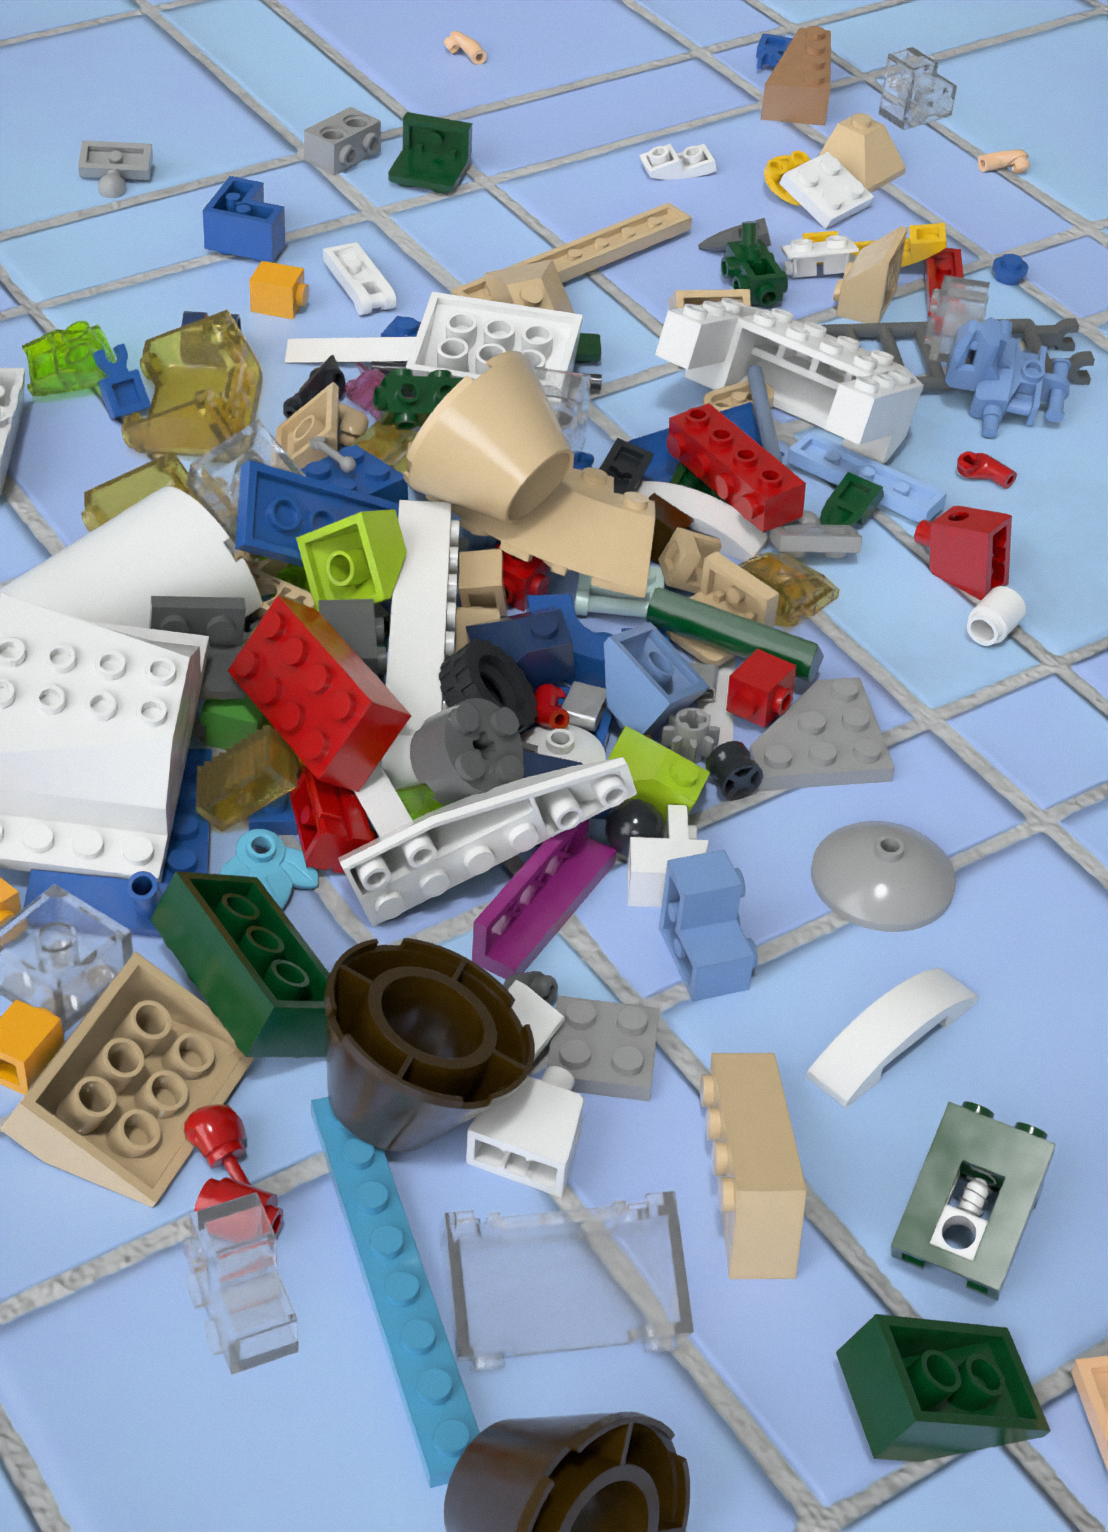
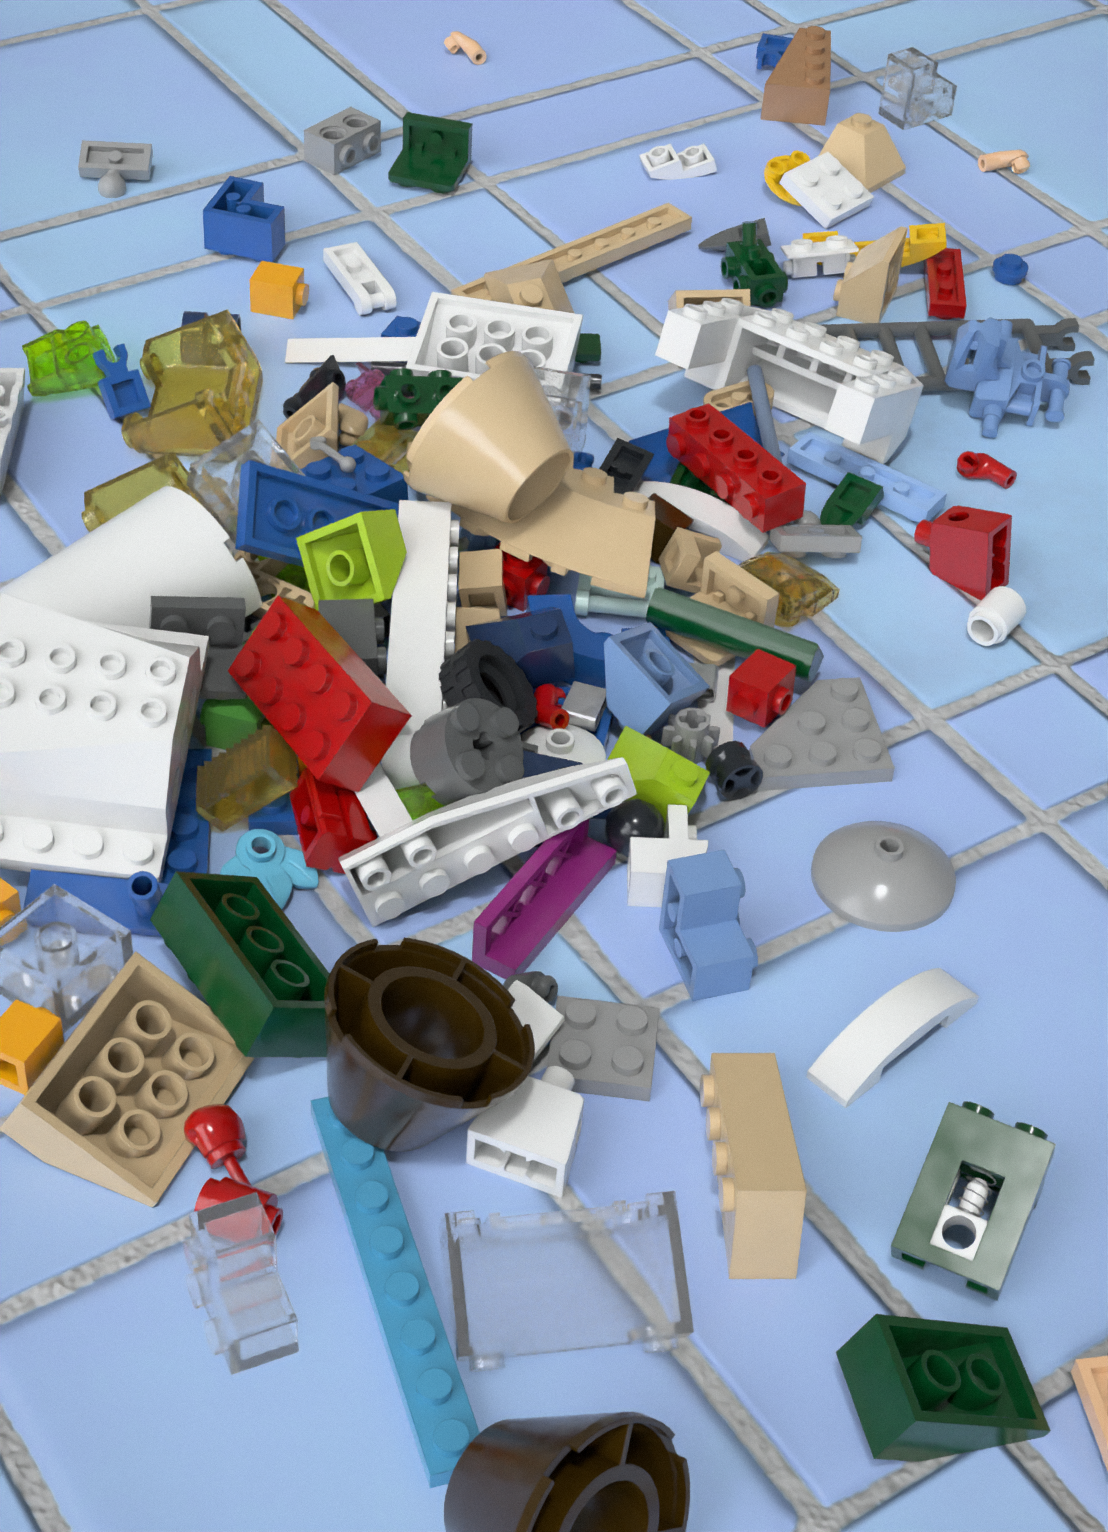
(951, 308): clear brick -> none

